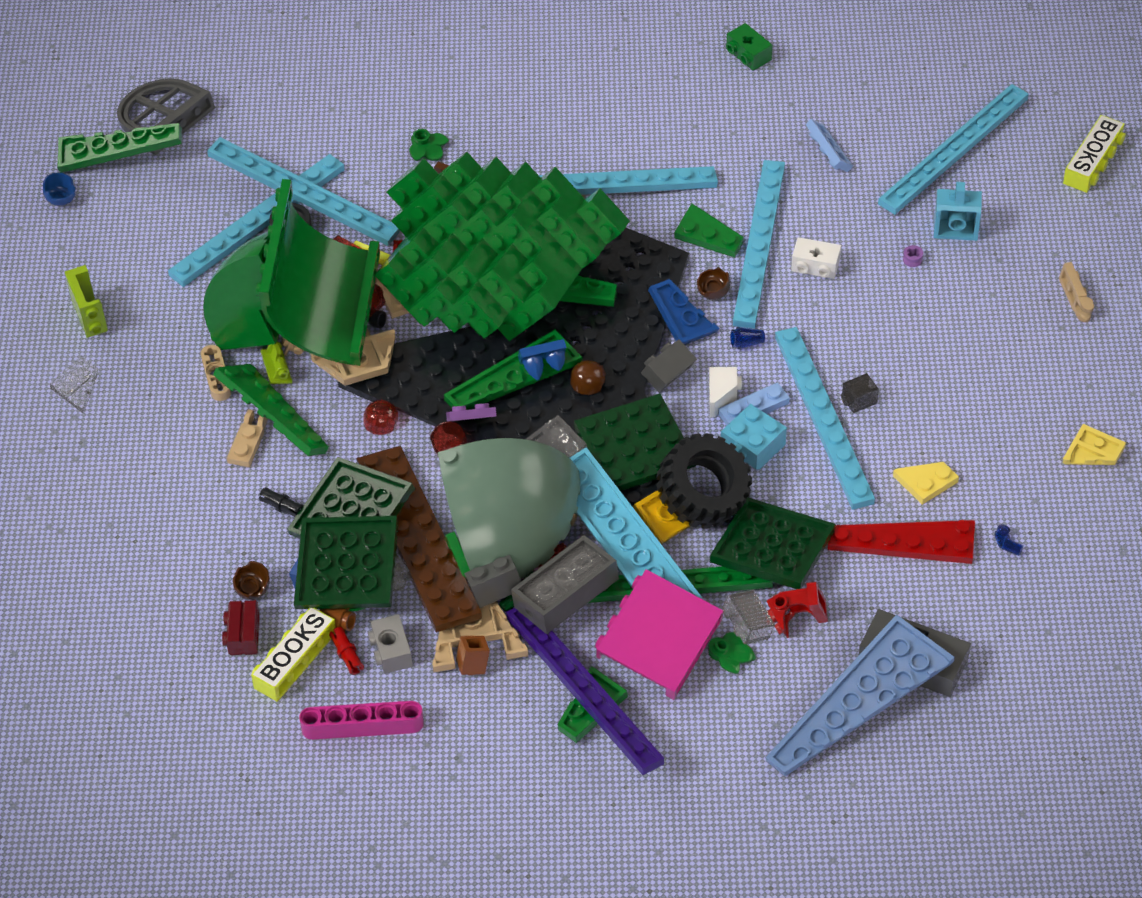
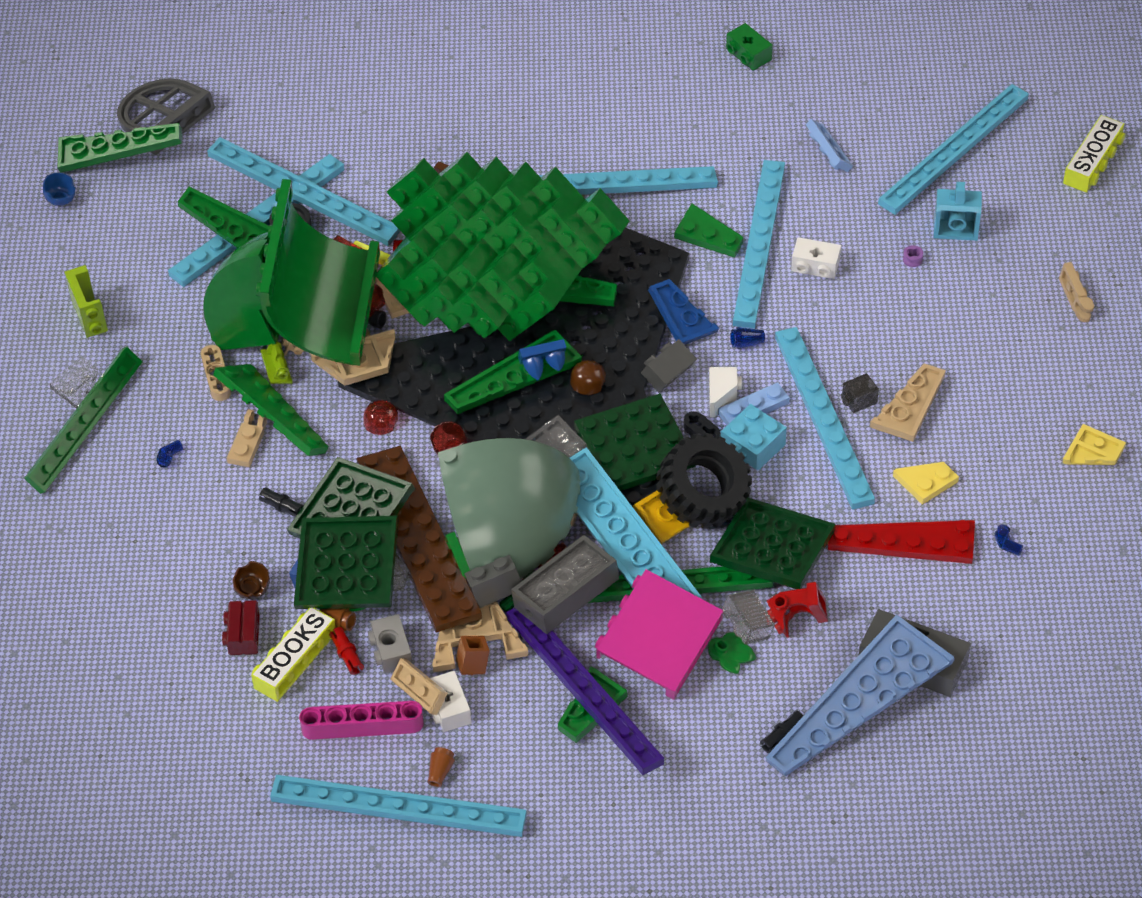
(83, 420): none -> green plate
(166, 453): none -> clear blue arm
(220, 218): none -> green wing
(399, 805): none -> medium azure plate
(418, 686): none -> tan tile
(427, 145): green plate -> none
(440, 764): none -> dark orange cone
(455, 709): none -> white brick
(480, 411): medium lavender plate -> none
(704, 425): none -> black beam
(713, 283): reddish brown hair -> none
(780, 731): none -> black pin
(910, 406): none -> tan wing

